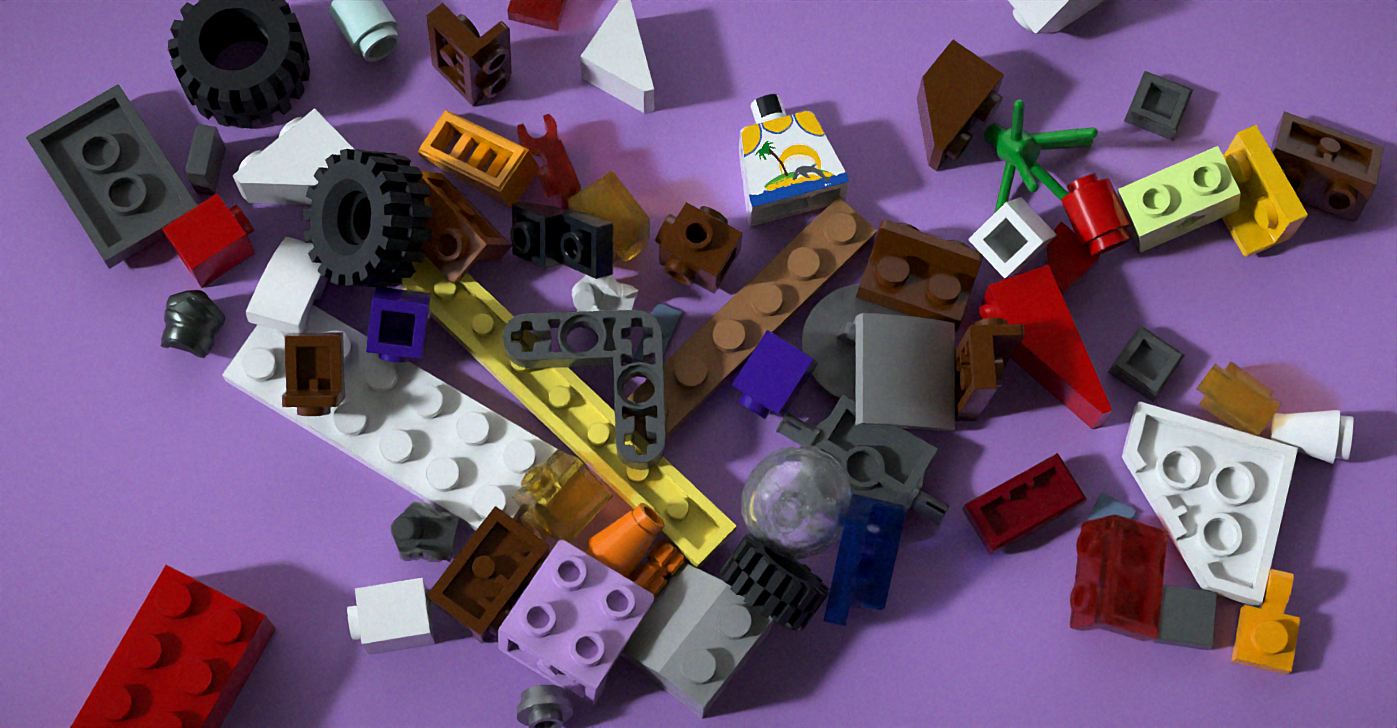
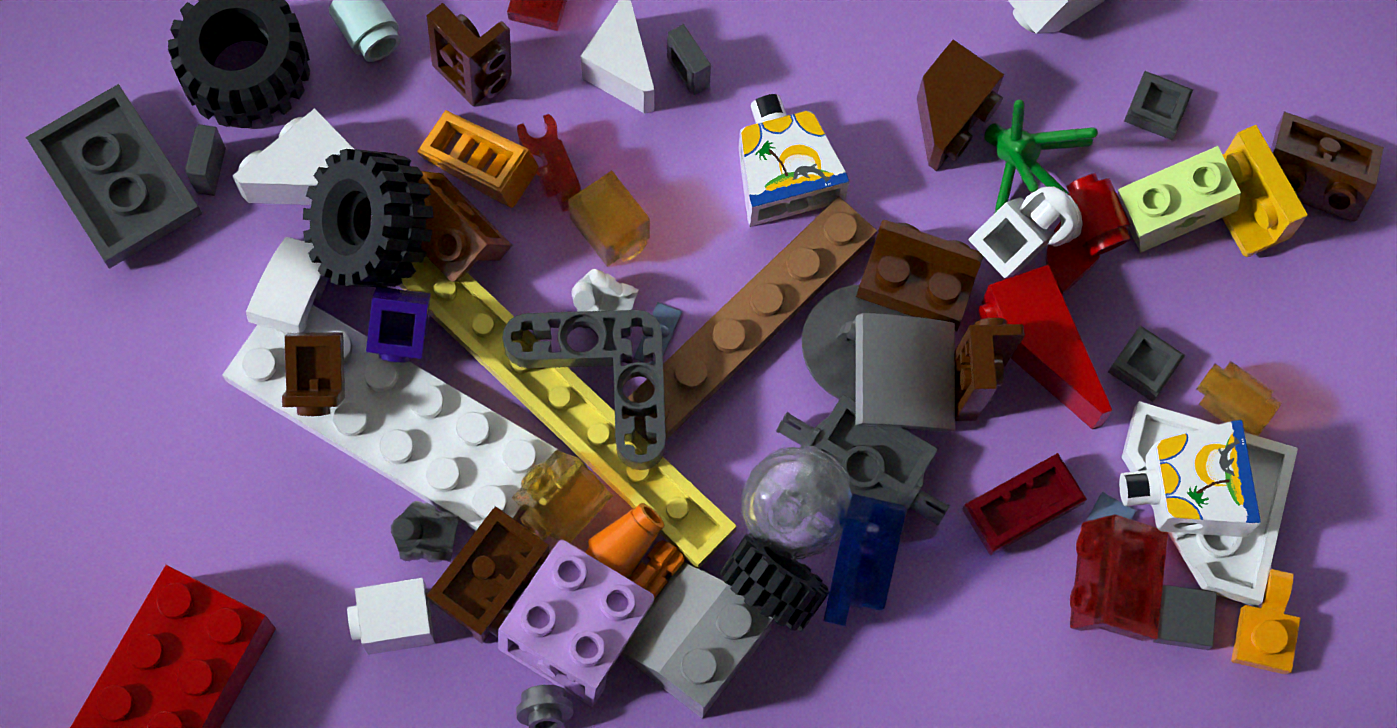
(191, 322): pearl dark grey arm -> none
(211, 239): red brick -> none
(562, 236): black slope -> none
(688, 60): none -> dark grey tile
(698, 247): reddish brown brick -> none
(773, 376): dark purple brick -> none
(1046, 206): none -> white arm
(1198, 483): none -> torso
(1316, 434): white cone -> none

